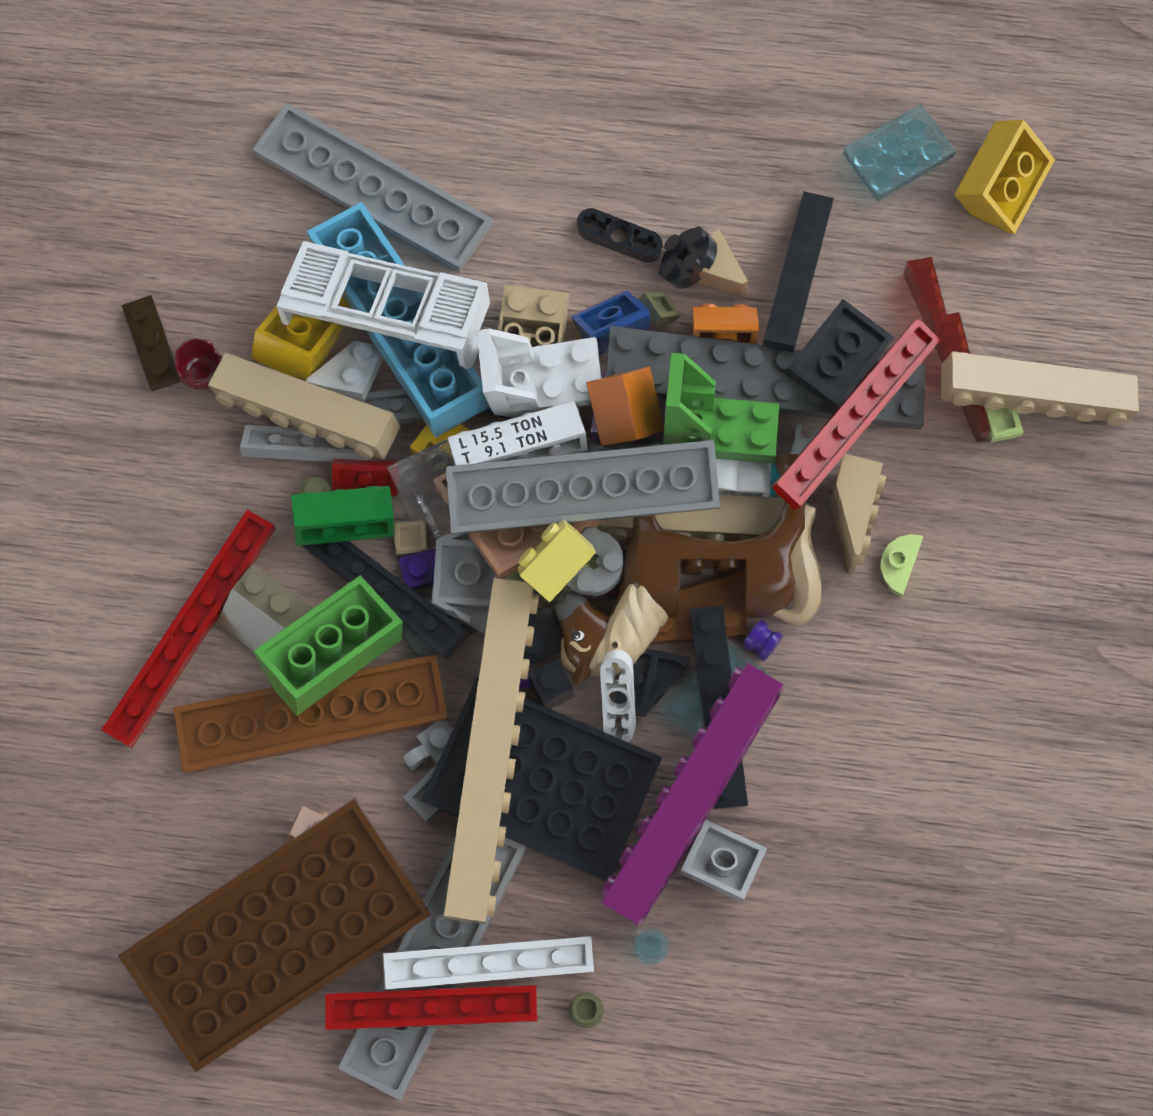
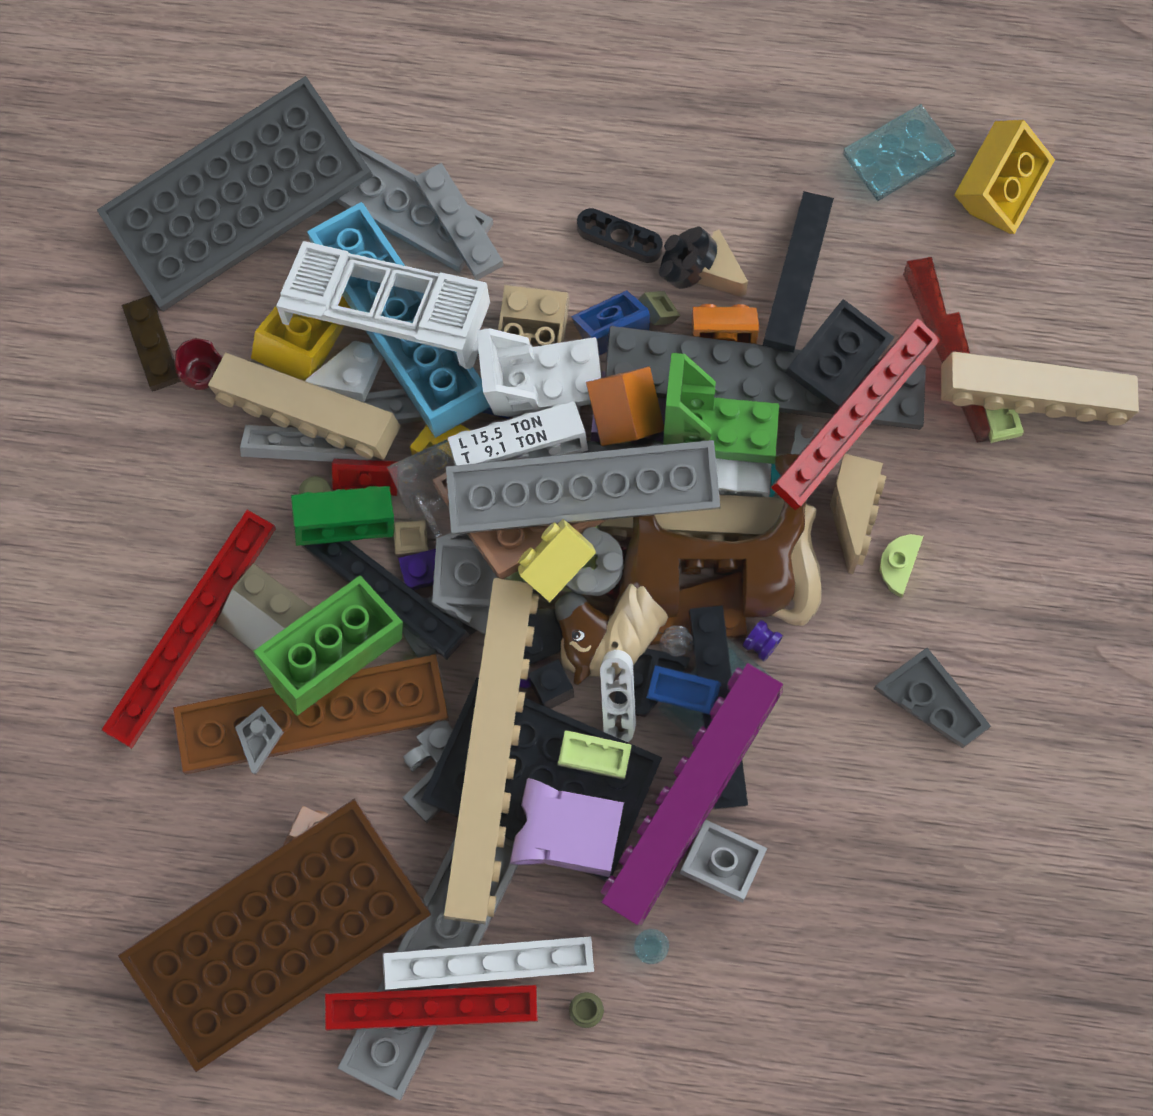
(234, 193): none -> dark grey plate
(258, 737): none -> light grey piece
(459, 221): none -> light grey plate
(567, 830): none -> lavender piece
(594, 754): none -> yellowish green plate
(676, 641): none -> clear plate
(683, 690): none -> blue tile
(934, 698): none -> dark grey wing

